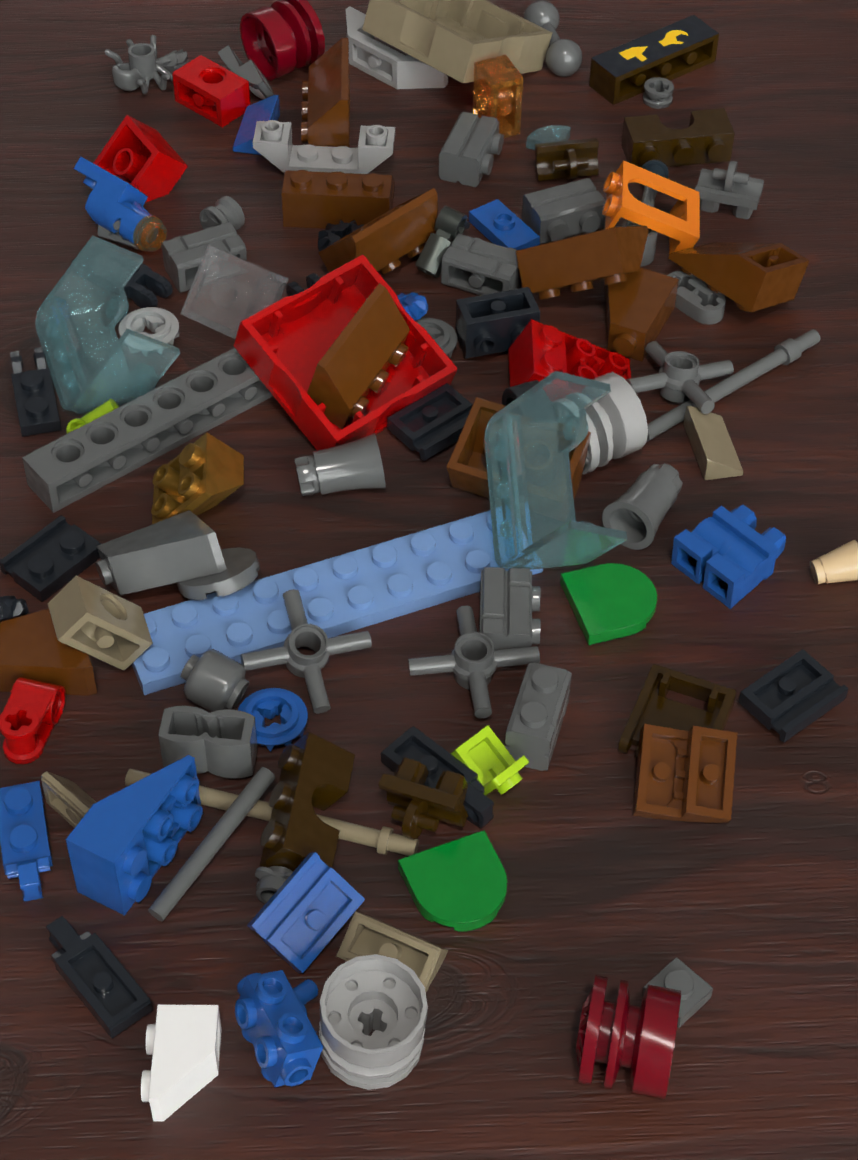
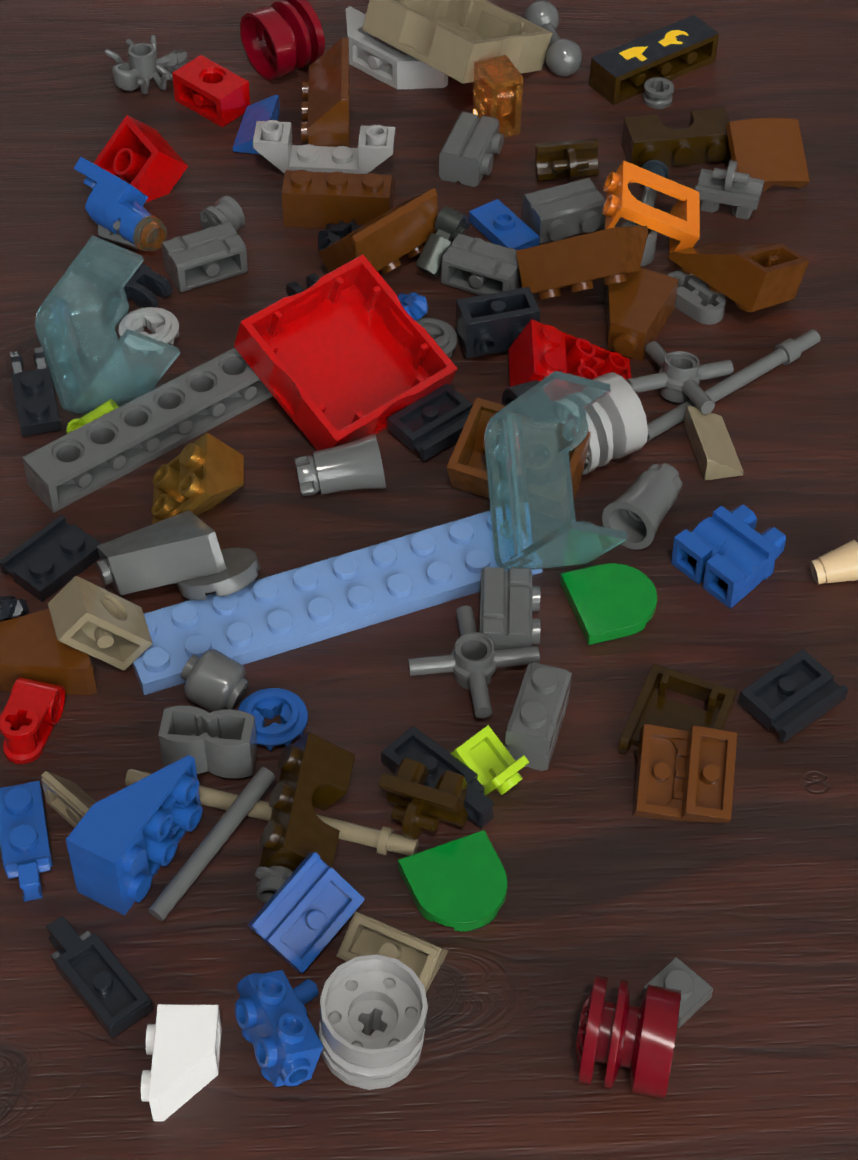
(230, 291): clear slope -> none
(257, 81): dark grey slope -> none
(306, 665): dark grey bar -> none
(360, 358): reddish brown slope -> none
(548, 134): clear light blue tile -> none
(769, 150): none -> reddish brown slope

